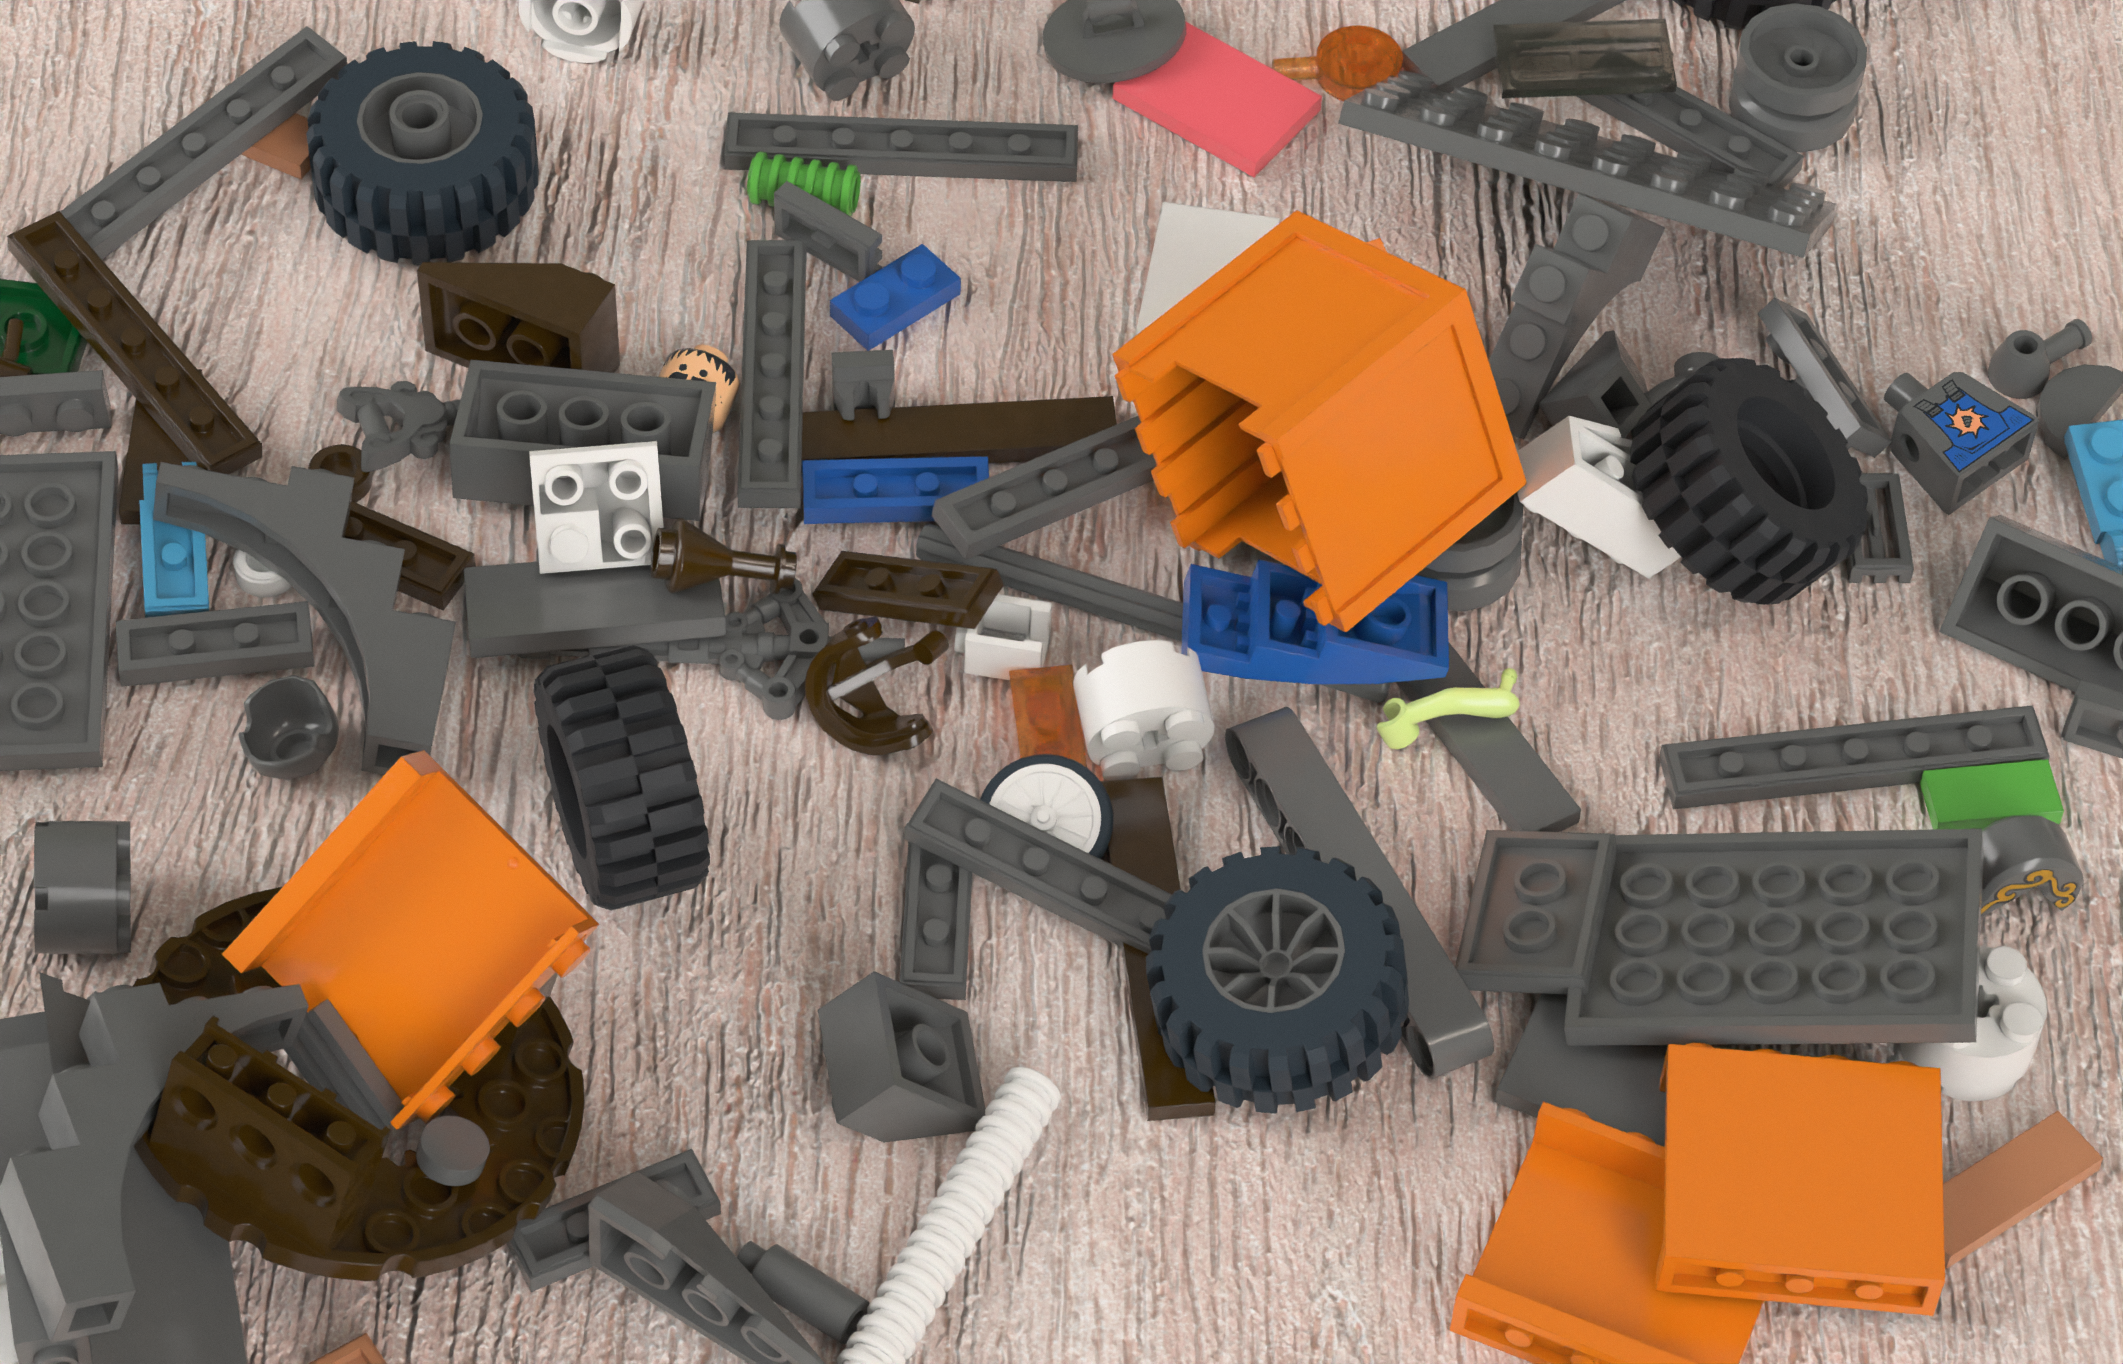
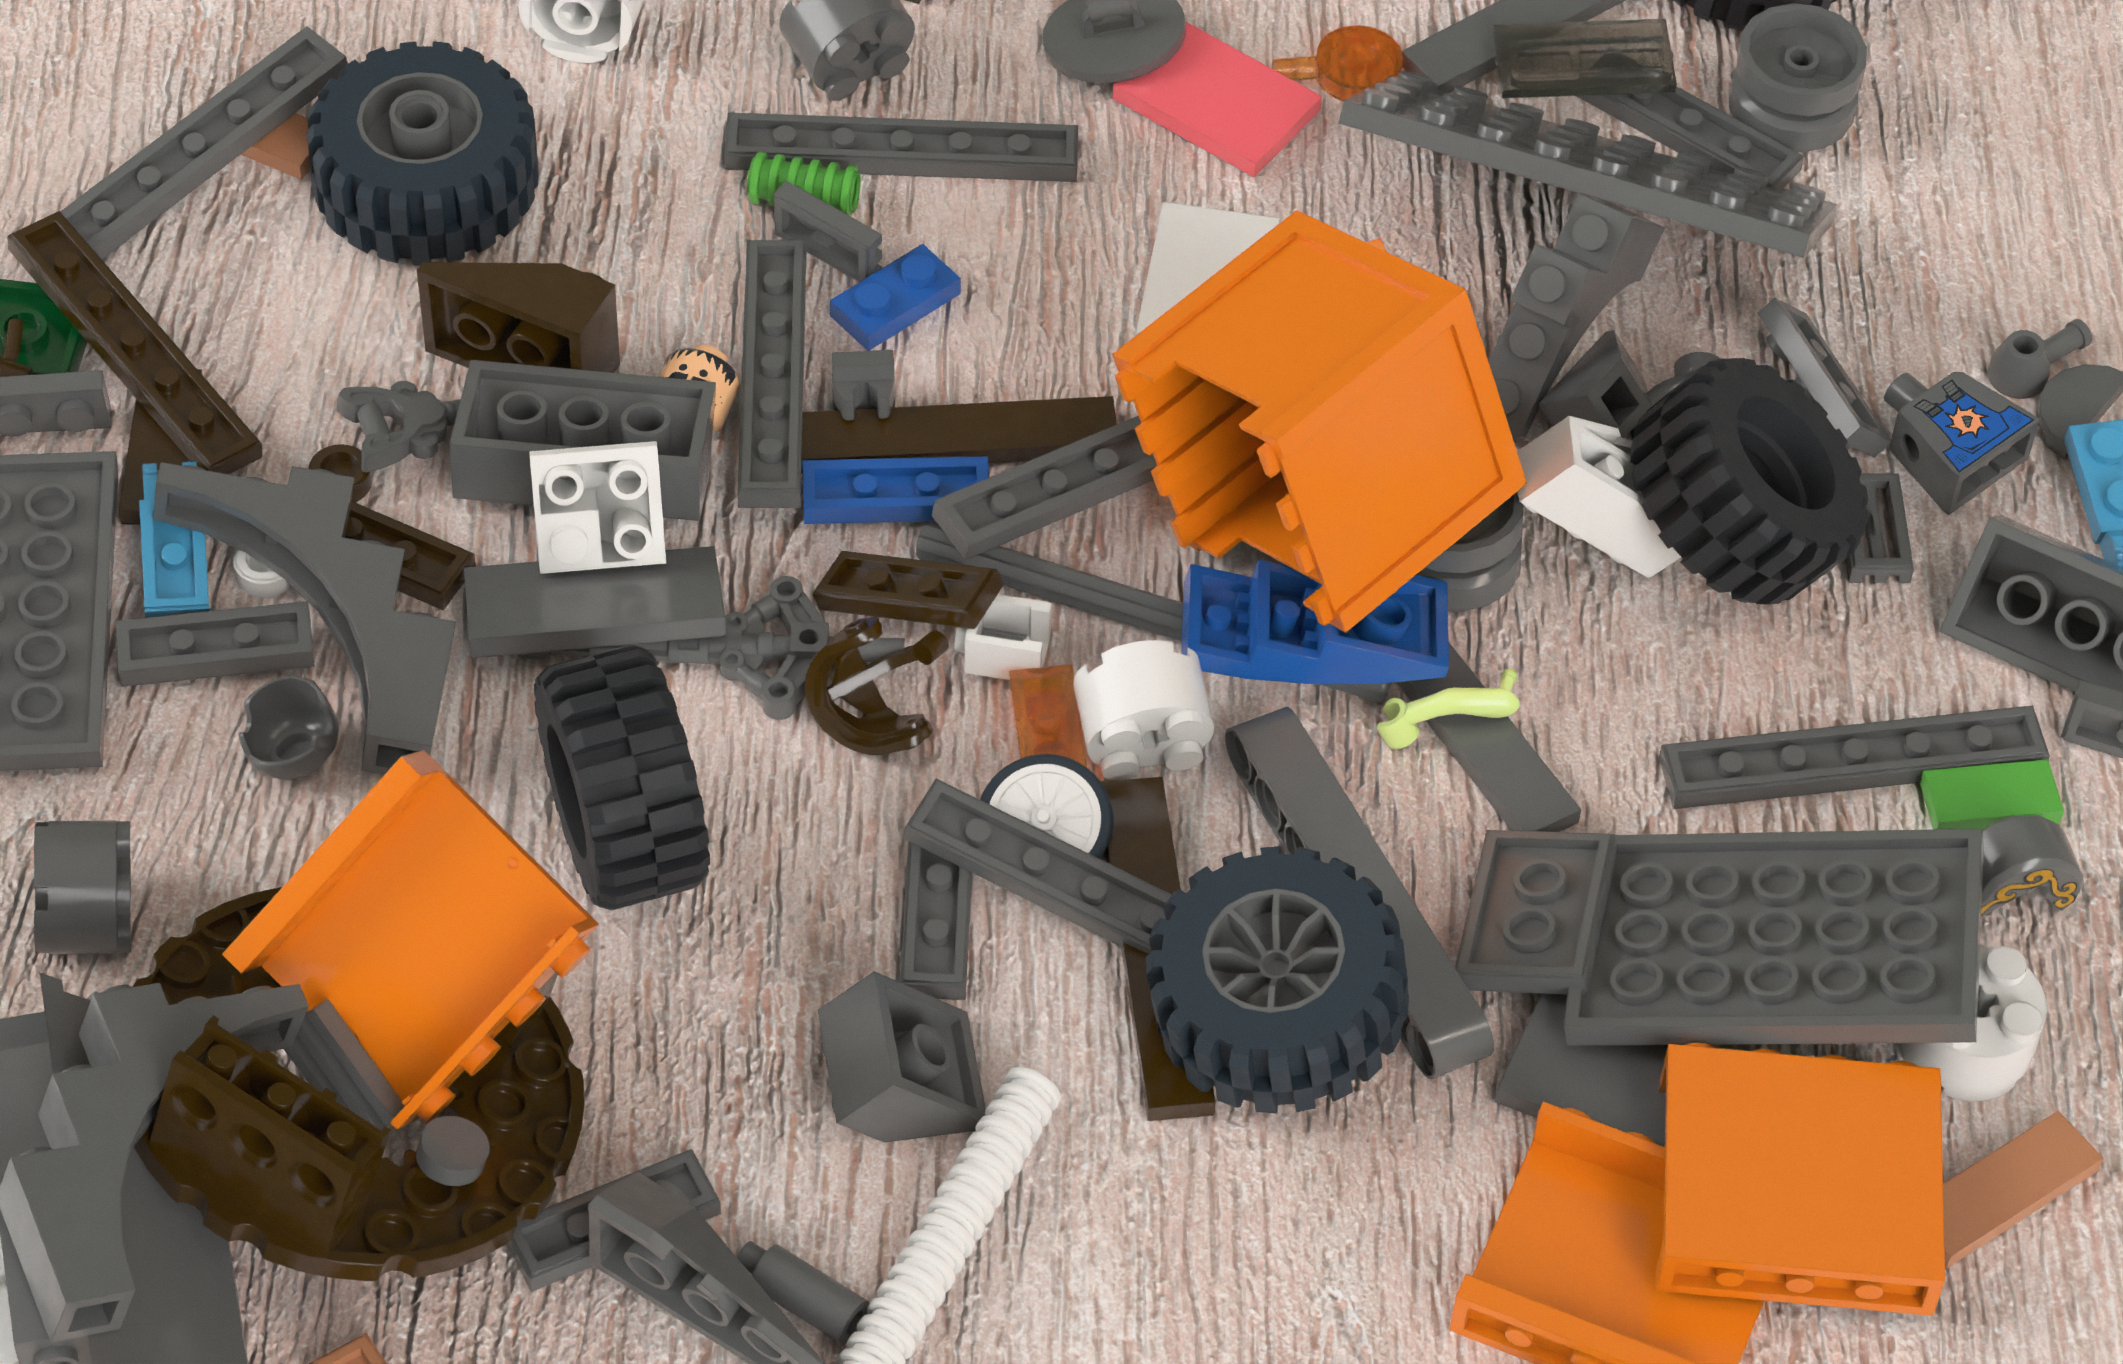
(692, 557): dark brown piece -> none

